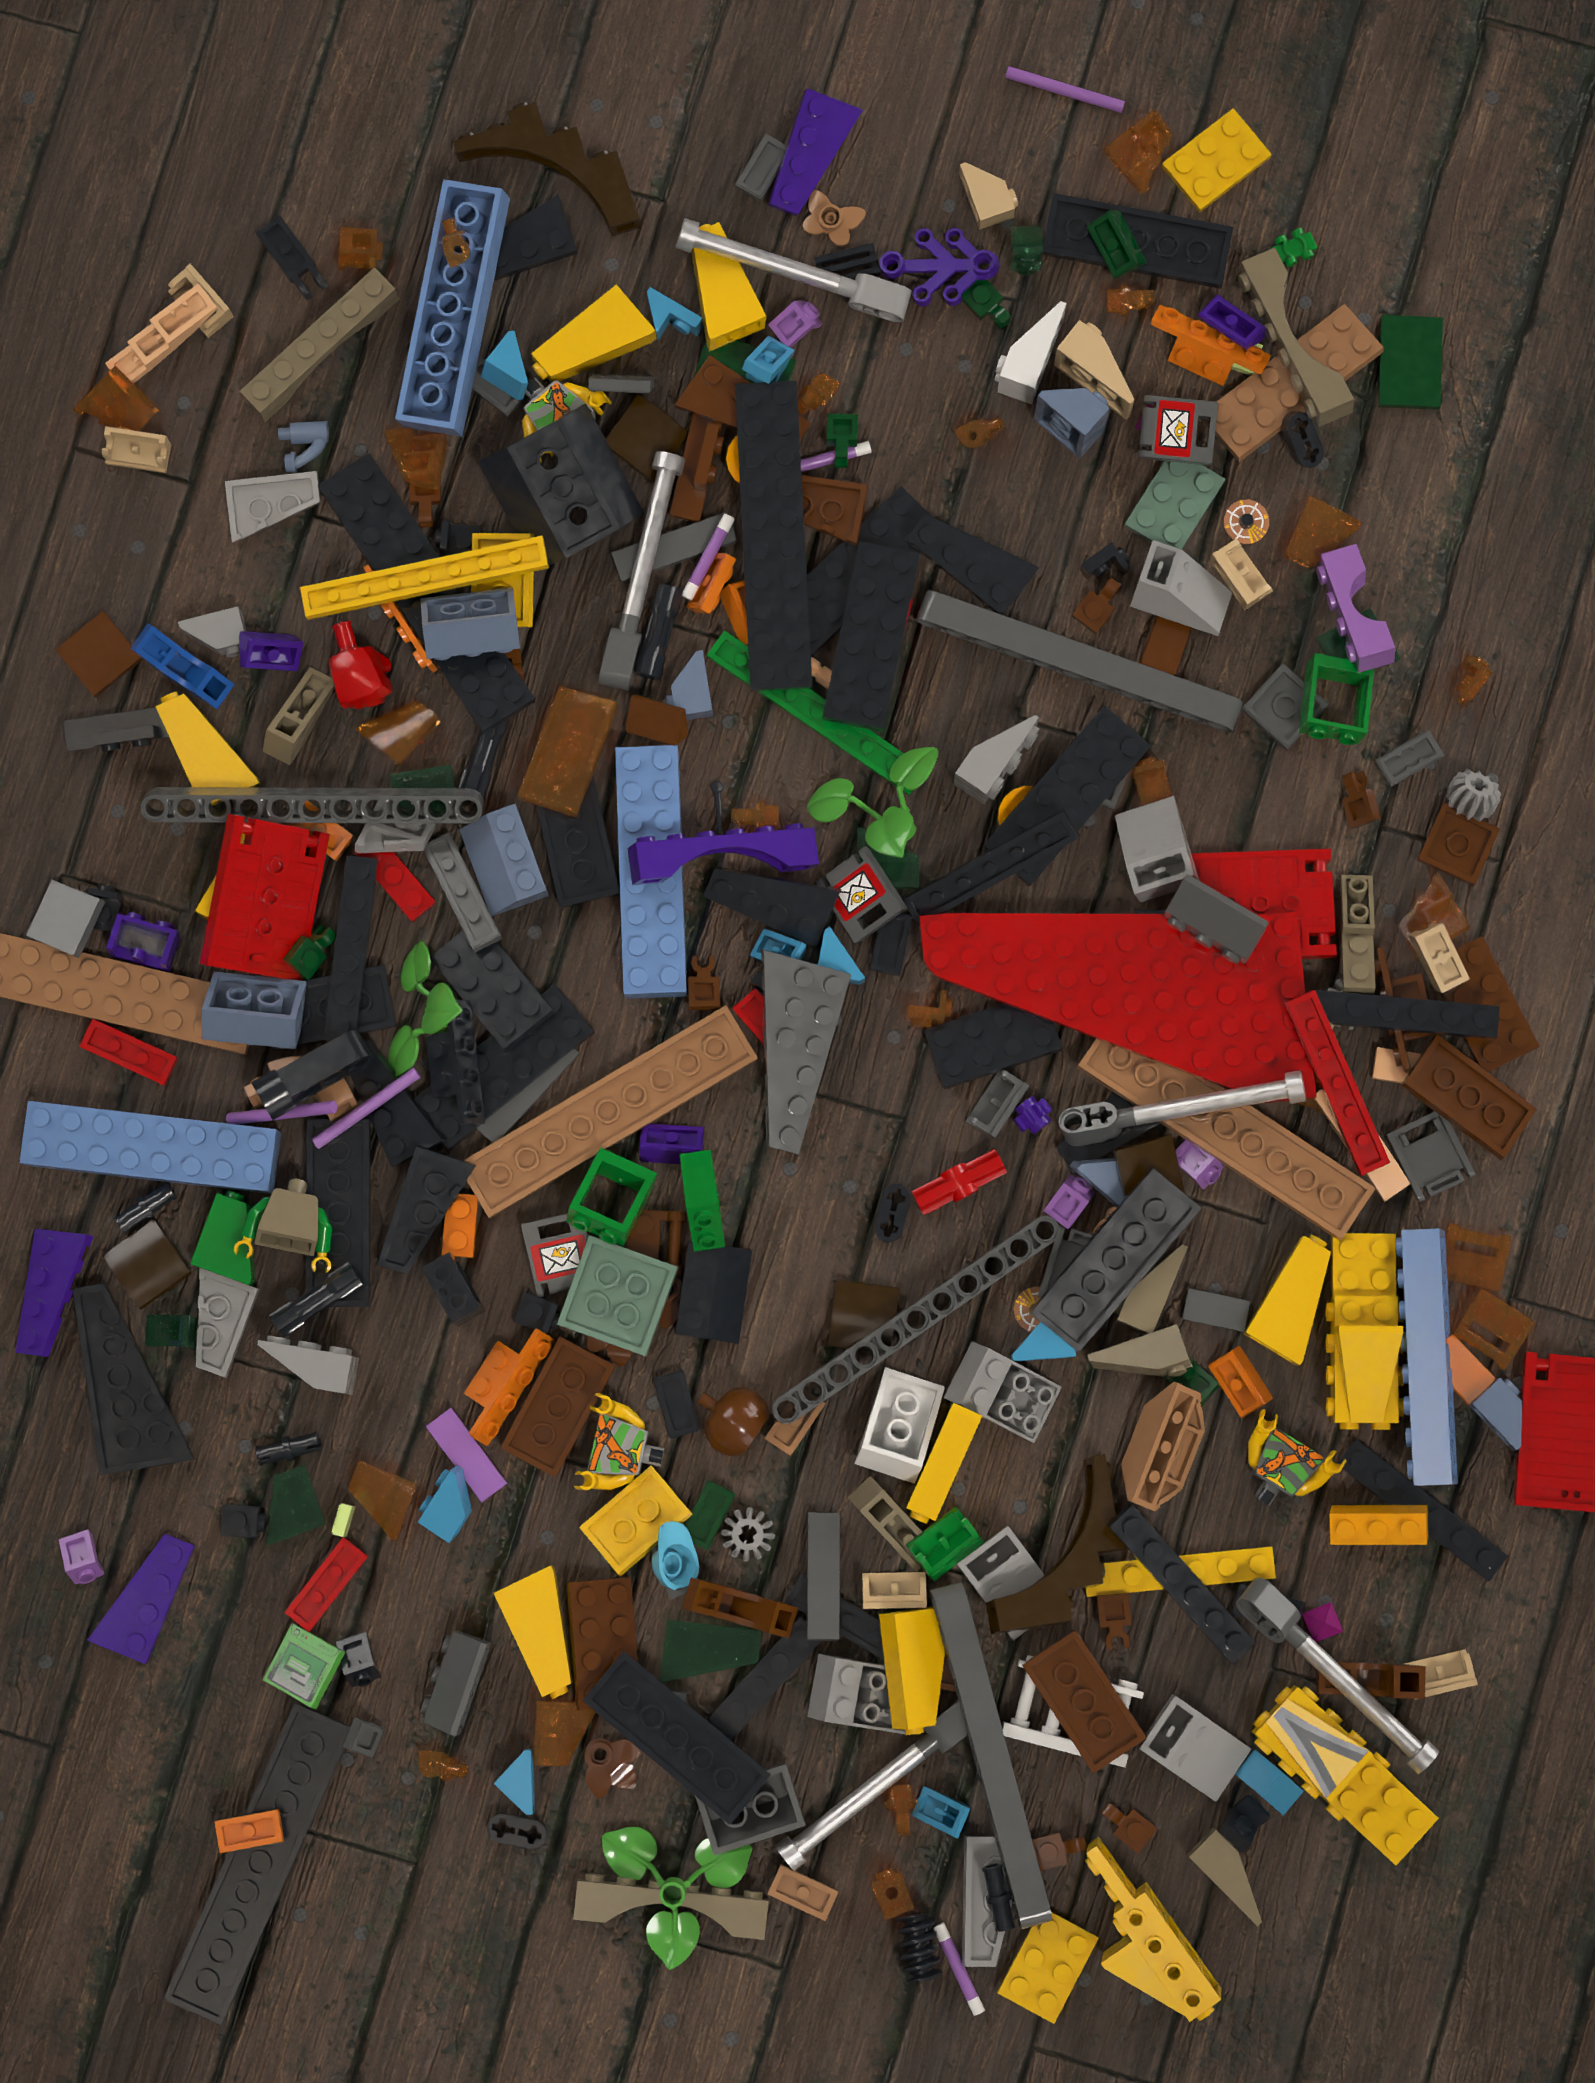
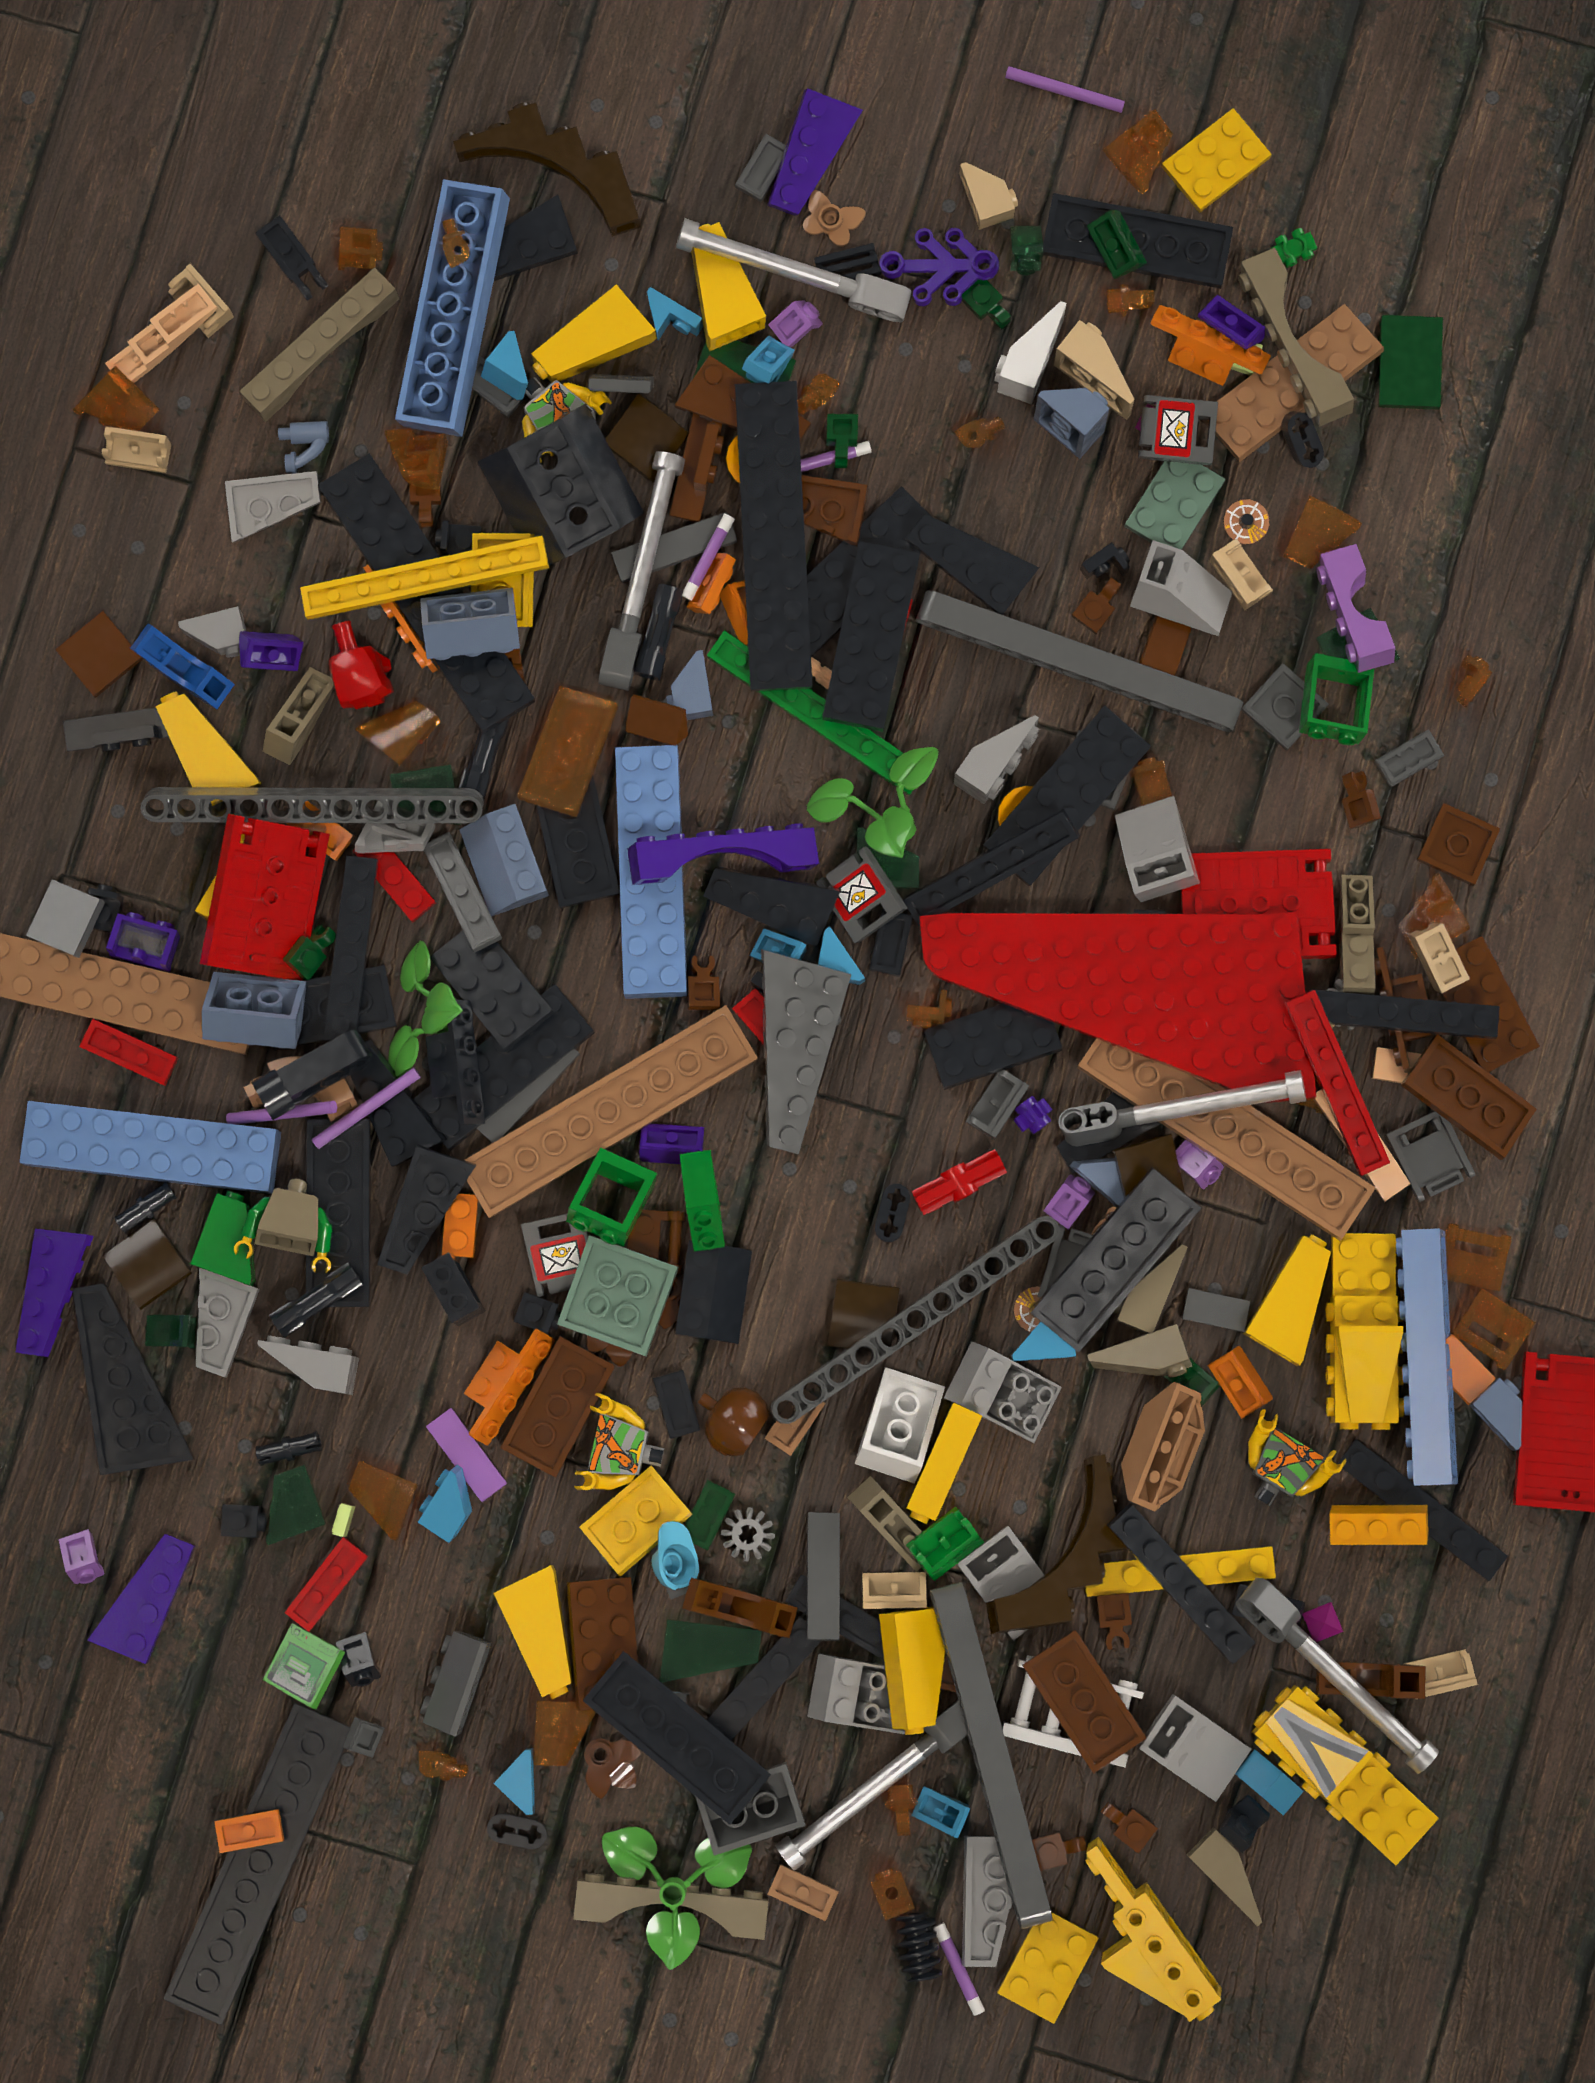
(717, 788): black hinge -> none
(761, 816): clear orange piece -> none
(998, 1897): black pin -> none
(1215, 920): dark grey slope -> none
(1473, 795): light grey gear -> none

